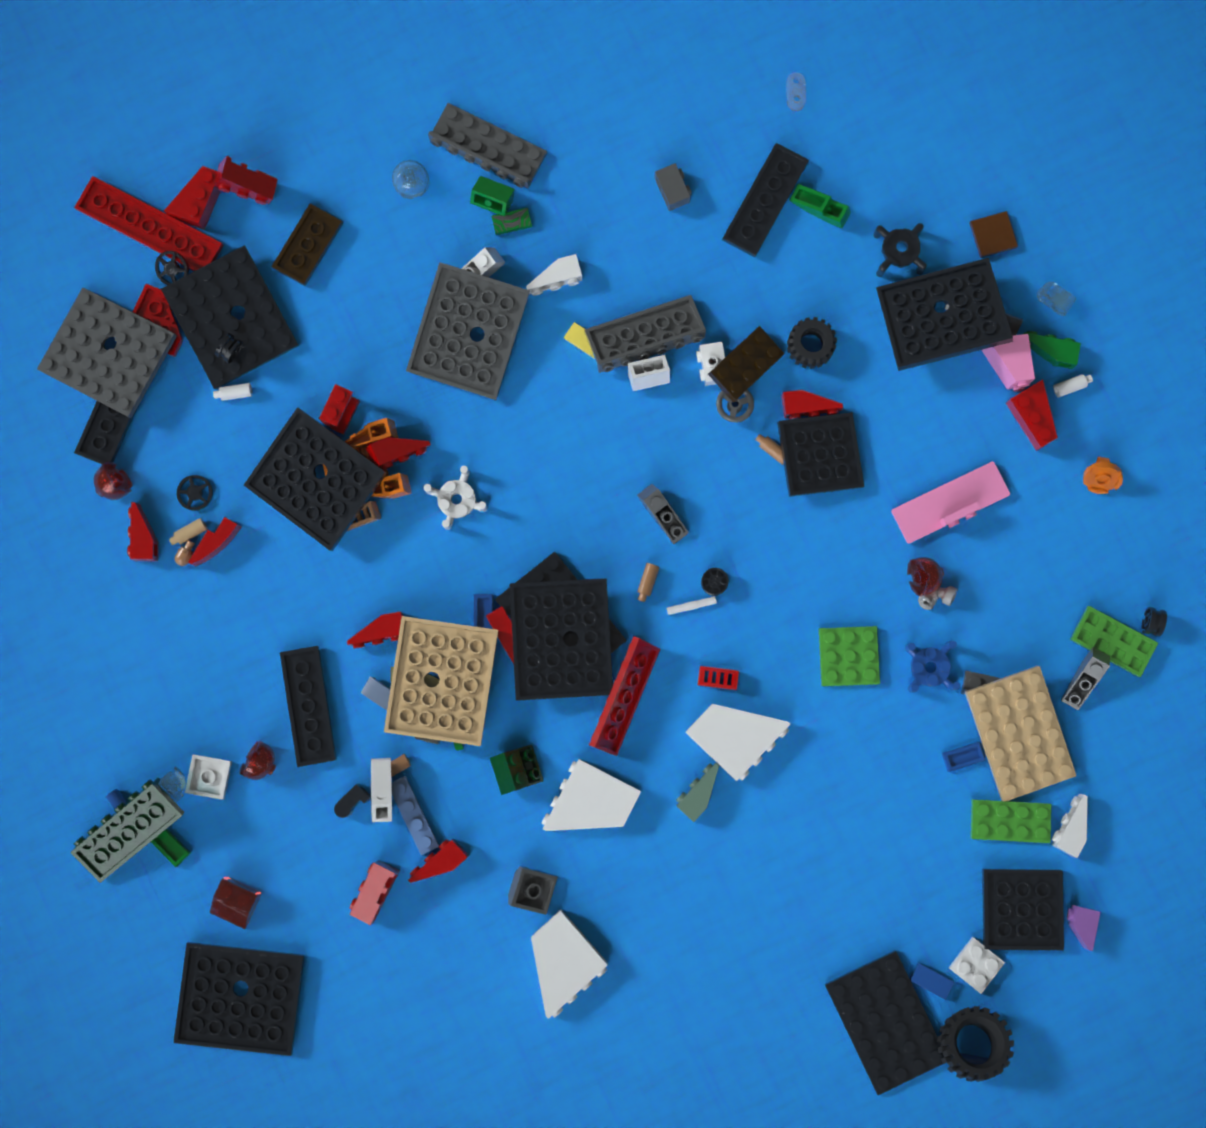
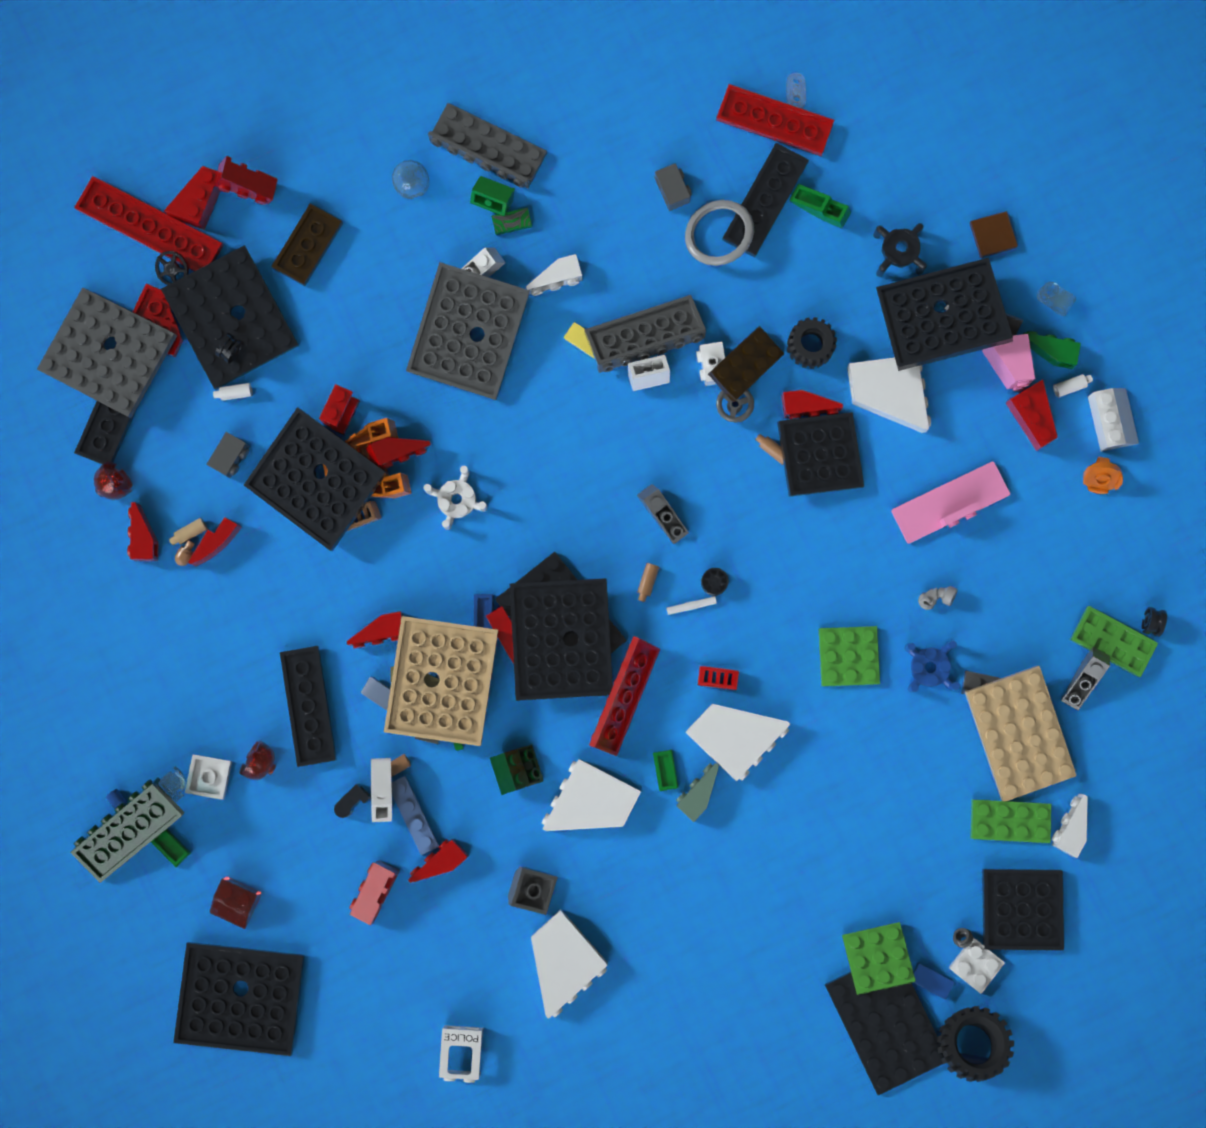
(194, 492): black wheel -> none
(228, 455): none -> dark grey brick
(461, 1037): none -> white window
(665, 770): none -> green tile
(738, 252): none -> light grey wedge
(775, 120): none -> red plate
(878, 958): none -> bright green plate
(890, 392): none -> white slope
(926, 575): cylinder -> none
(962, 932): none -> dark grey plate
(963, 756): blue tile -> none
(1084, 924): medium lavender slope -> none
(1113, 418): none -> white slope

